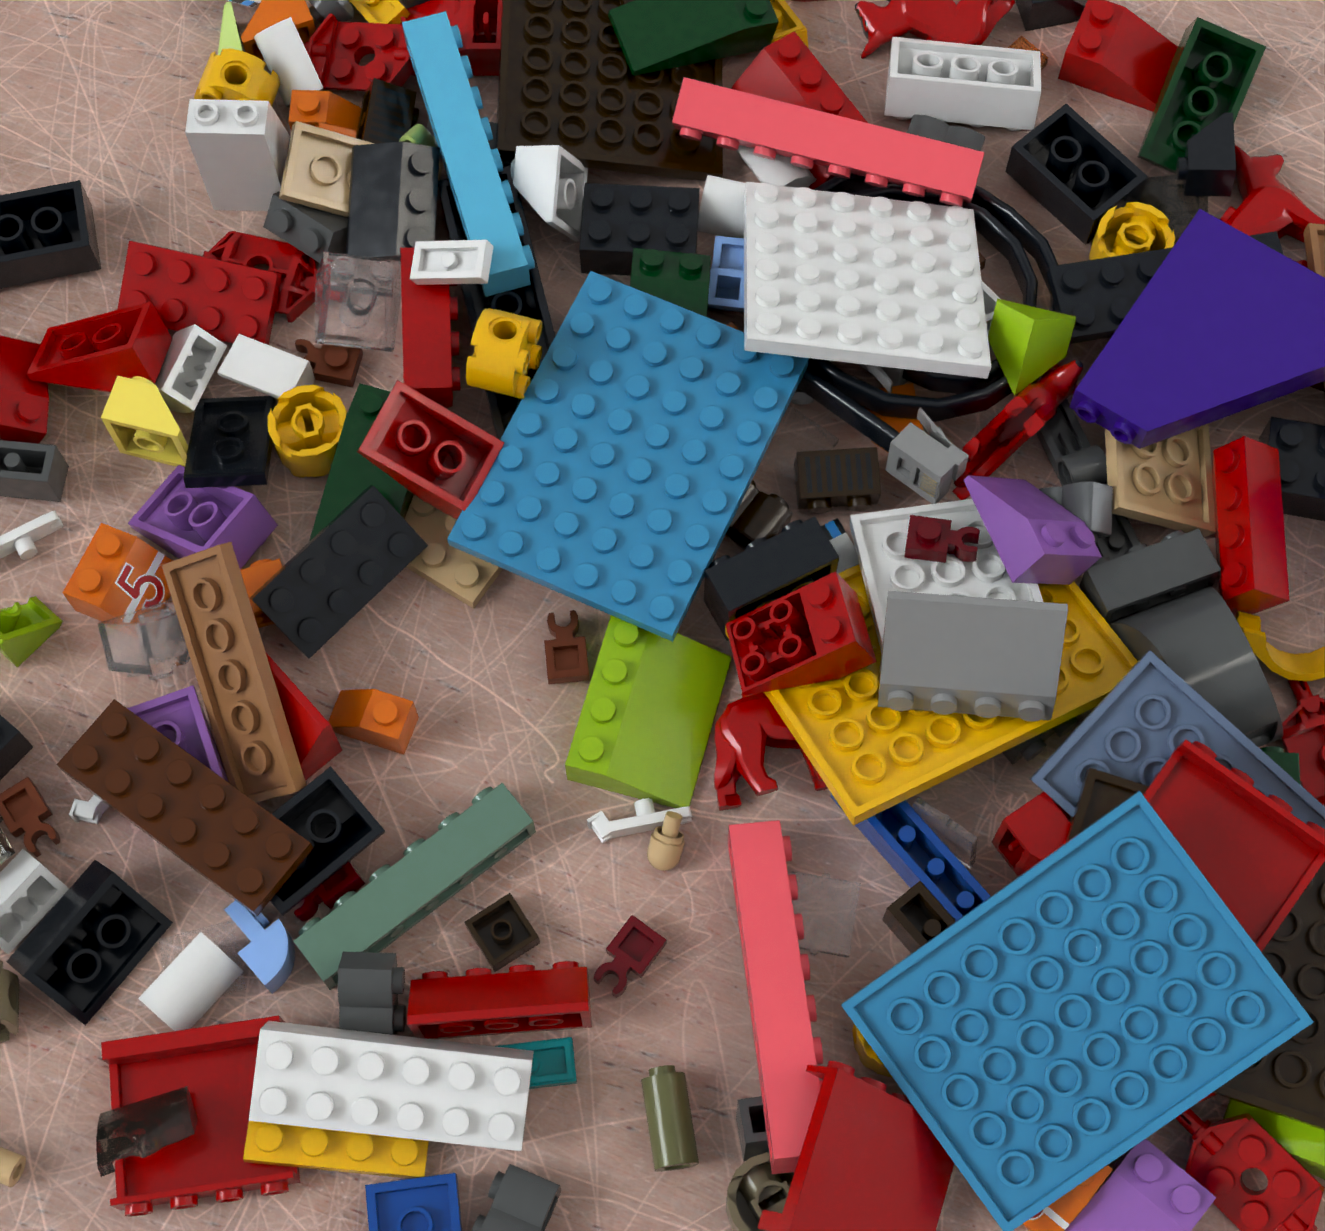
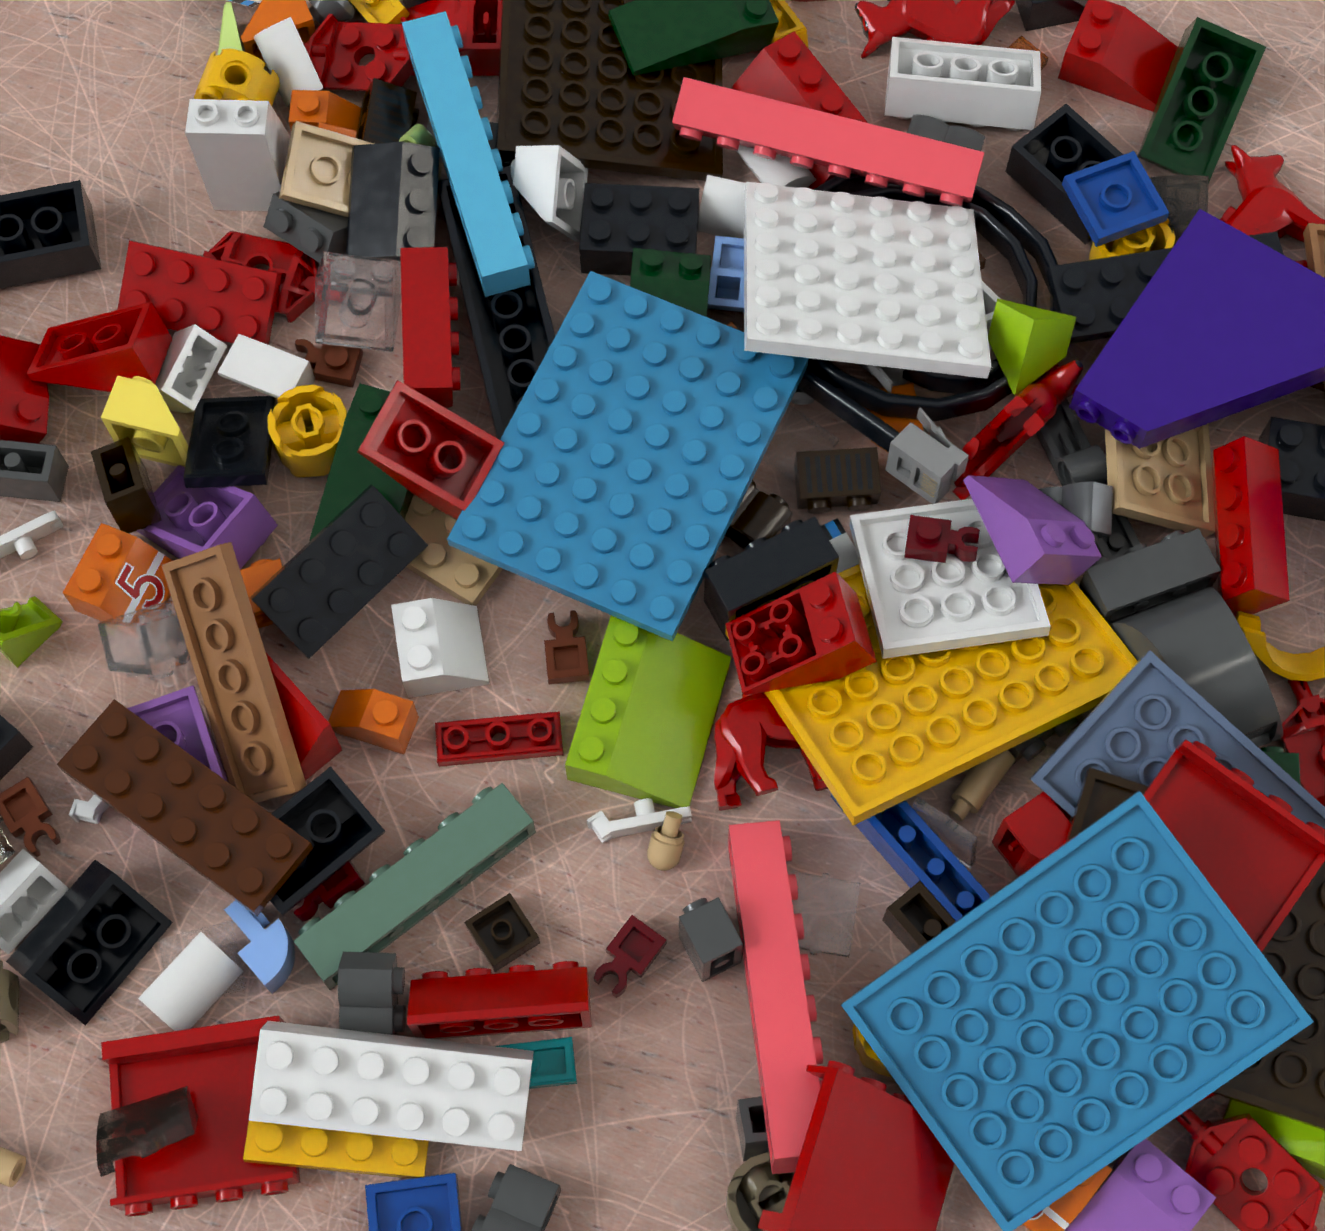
(126, 486): none -> dark brown brick
(439, 646): none -> white slope
(451, 262): white plate -> none
(472, 740): none -> red tile
(504, 352): yellow brick -> none
(669, 1119): olive brick -> none
(709, 938): none -> dark grey brick
(971, 655): light grey slope -> none
(979, 785): none -> tan cylinder
(1115, 198): none -> blue plate
(1209, 160): black slope -> none

